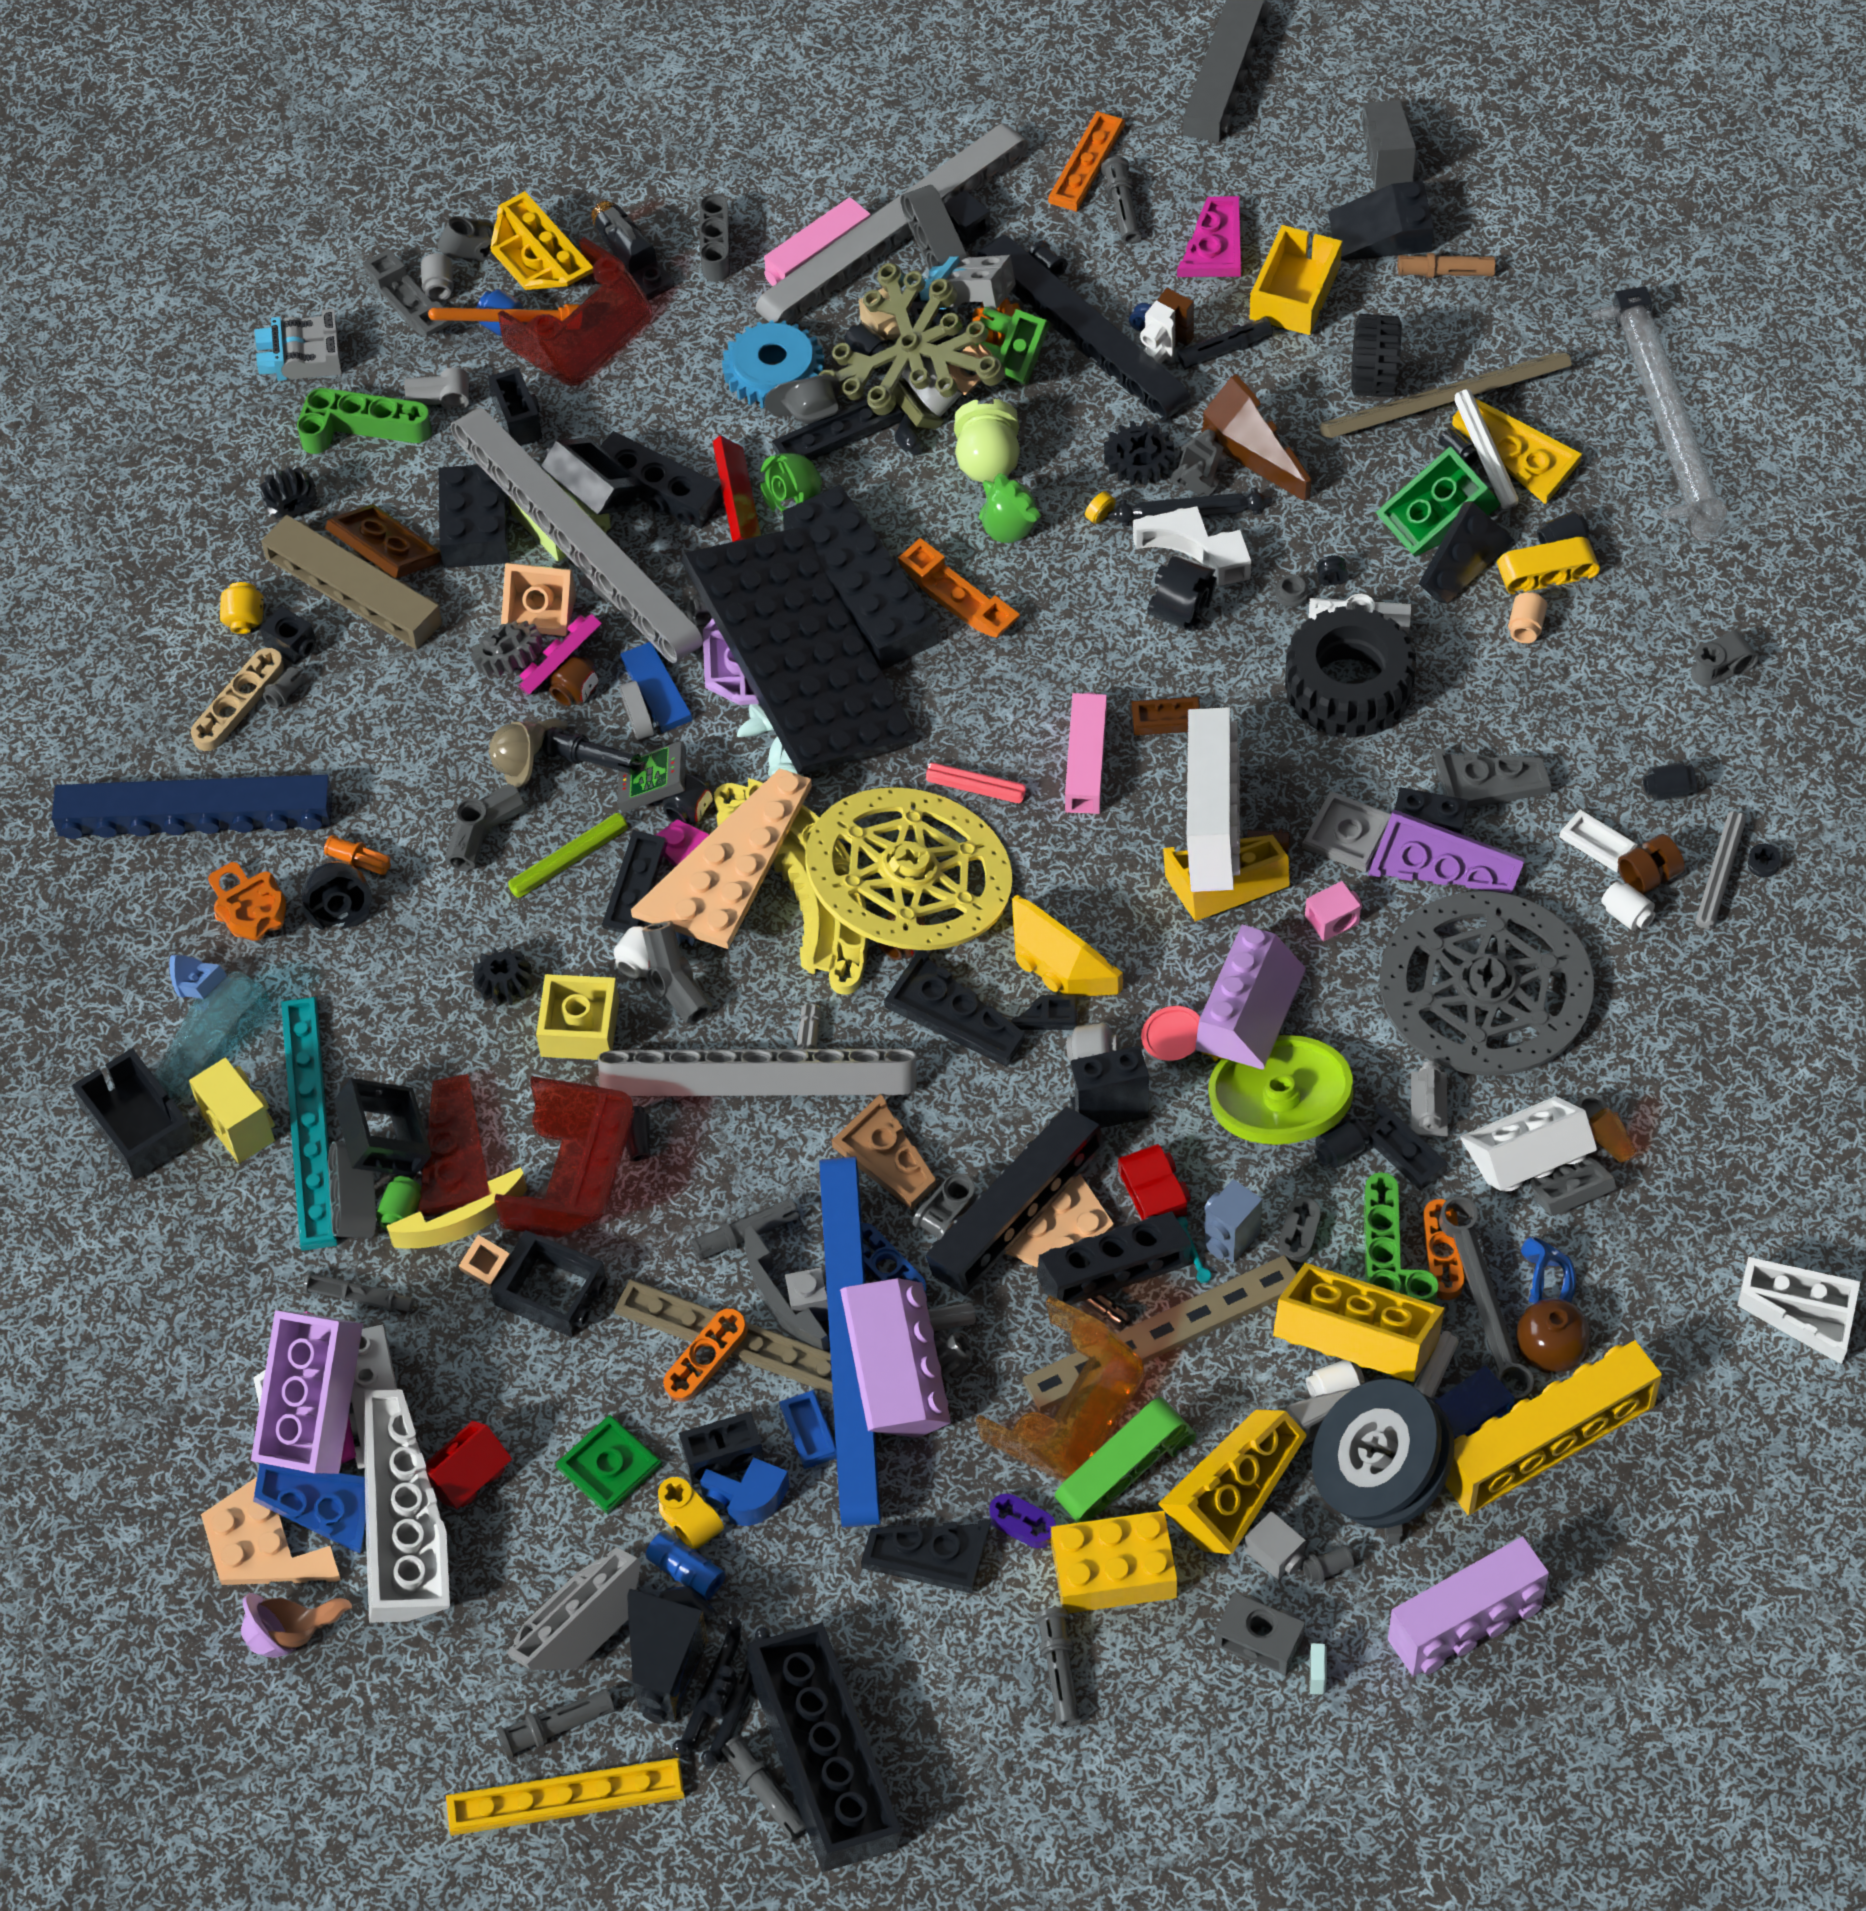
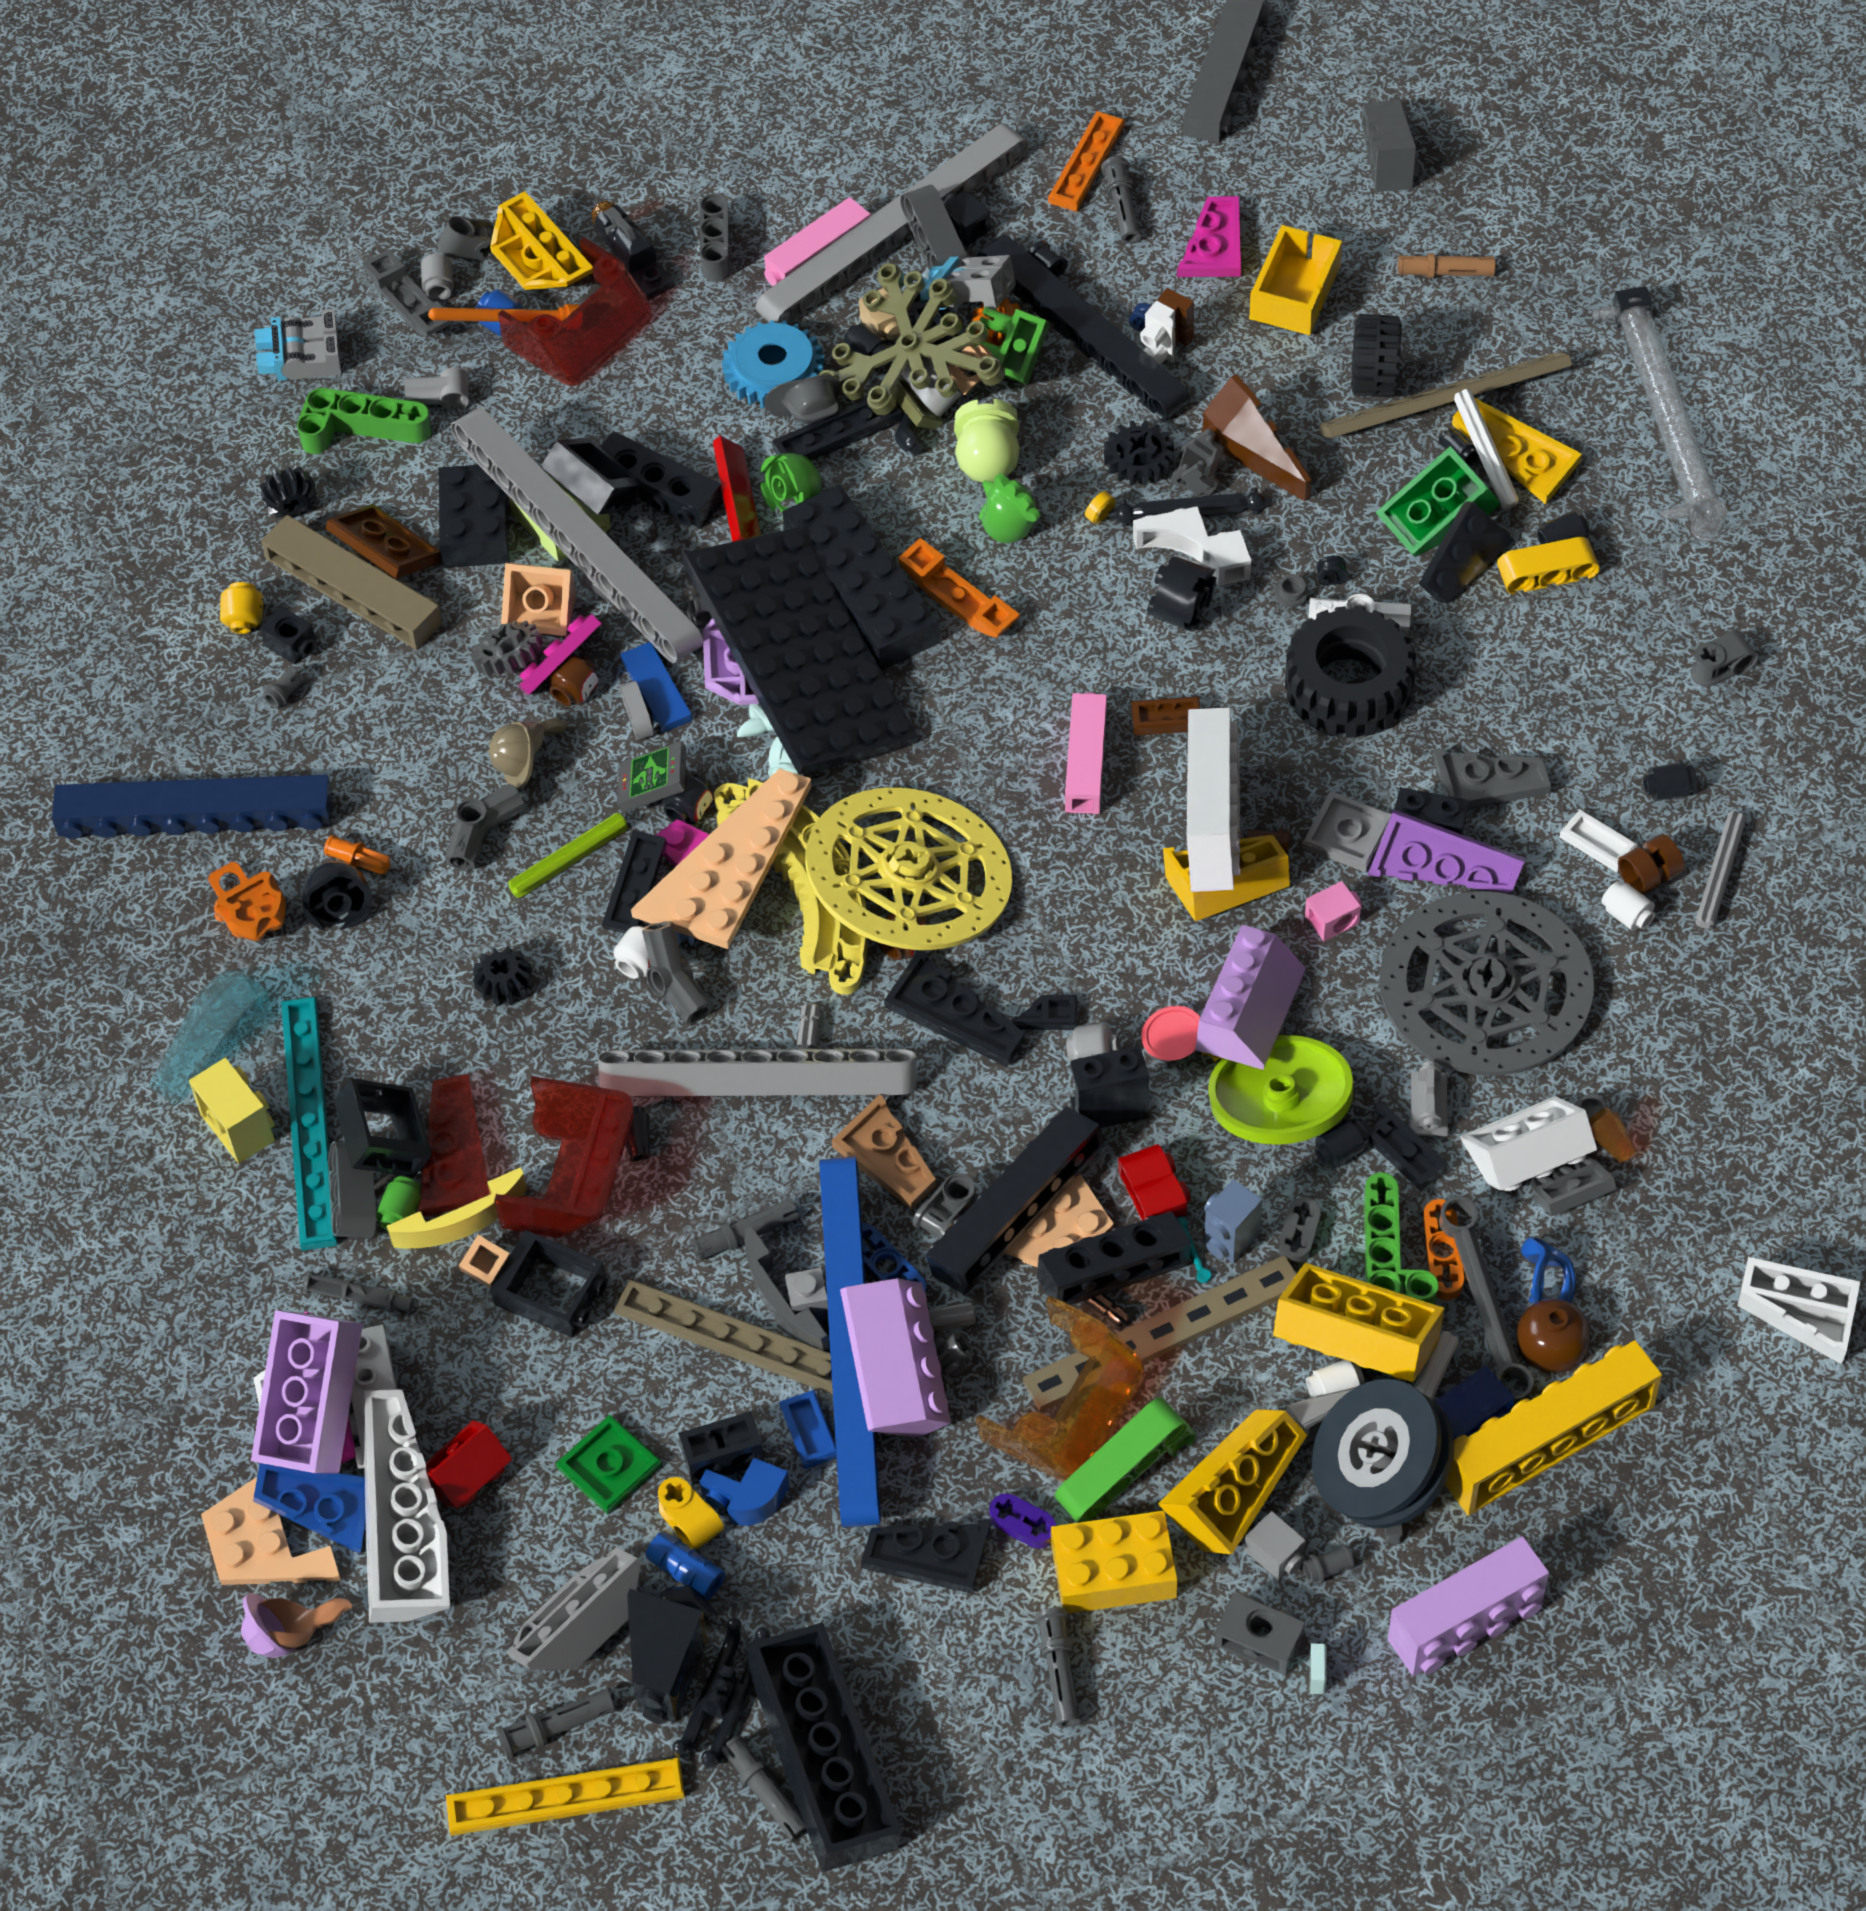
(135, 1116): black piece -> none
(193, 977): medium blue tile -> none
(234, 698): tan beam -> none
(515, 406): black brick -> none
(577, 1016): light yellow brick -> none
(579, 749): black pin -> none
(731, 1342): orange beam -> none
(975, 782): coral axle -> none
(1060, 955): yellow wedge -> none
(1236, 338): black pin -> none
(1384, 223): black slope -> none
(1527, 617): light nougat brick -> none
(1773, 860): black bush -> none

